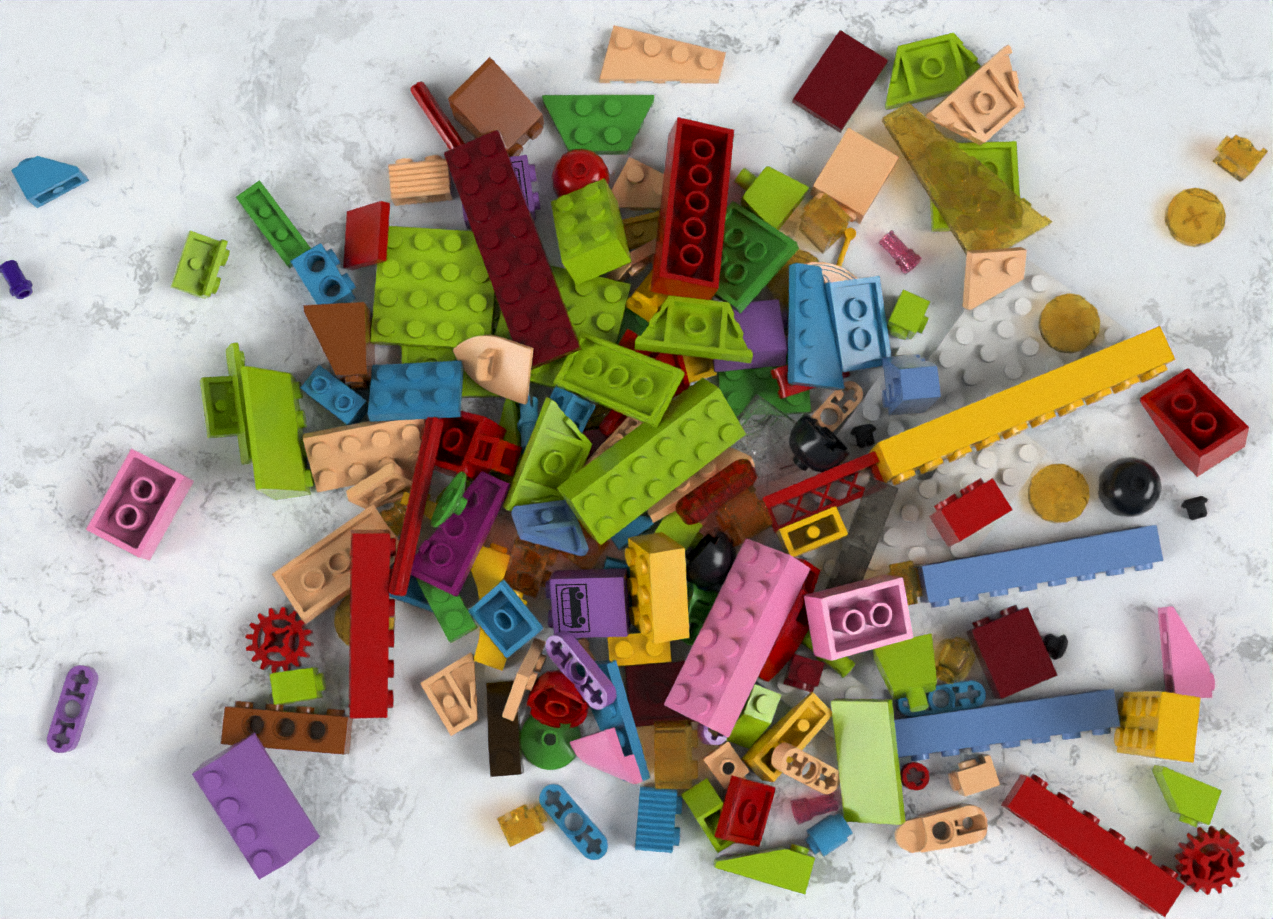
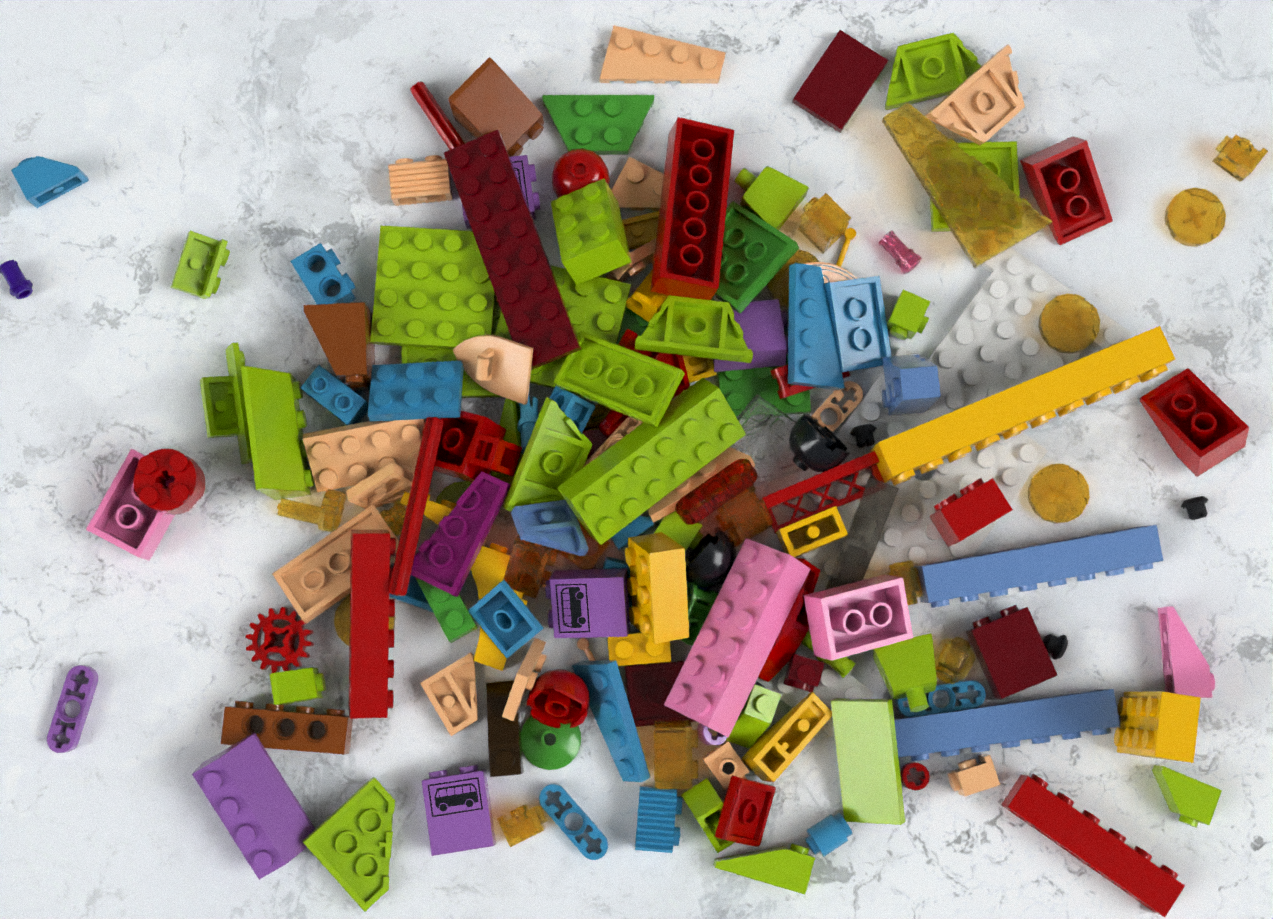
(156, 469): none -> red brick
(273, 222): bright green plate -> none
(326, 517): none -> clear yellow piece
(358, 843): none -> lime plate
(366, 235): red tile -> none
(451, 500): bright green dish -> none
(458, 810): none -> medium lavender brick
(591, 691): medium lavender beam -> none
(605, 753): bright pink slope -> none
(795, 769): light nougat beam -> none
(806, 809): clear pink pin -> none
(855, 174): light nougat brick -> none
(917, 834): light nougat piece -> none
(991, 273): light nougat wing -> none
(1067, 188): none -> red slope
(1129, 487): black cylinder -> none
(1209, 860): red gear -> none

